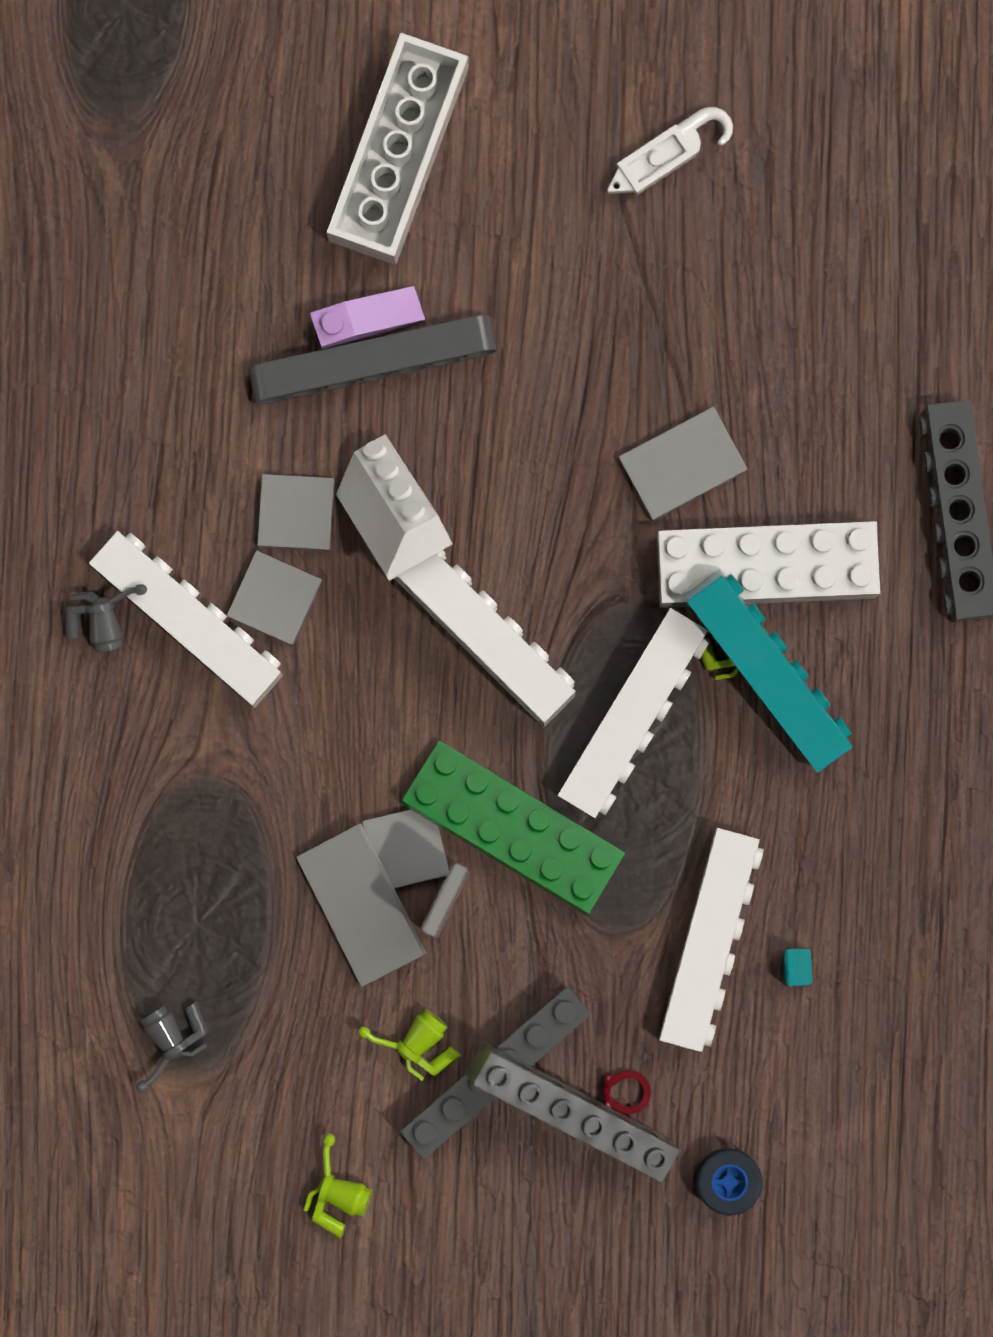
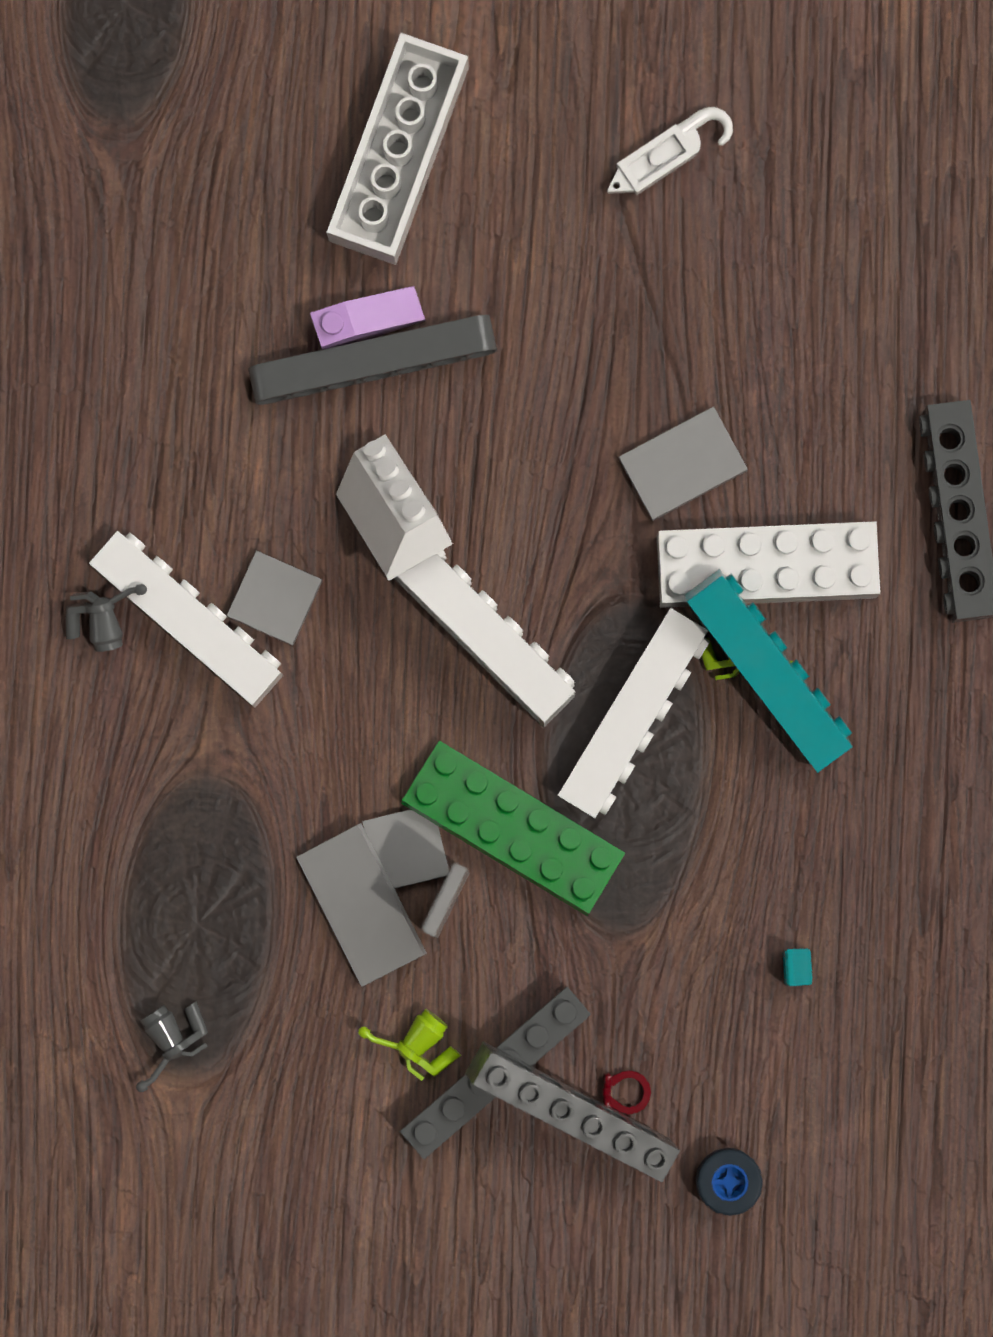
(296, 512): light grey tile -> none
(345, 1195): lime piece -> none
(709, 940): white brick -> none

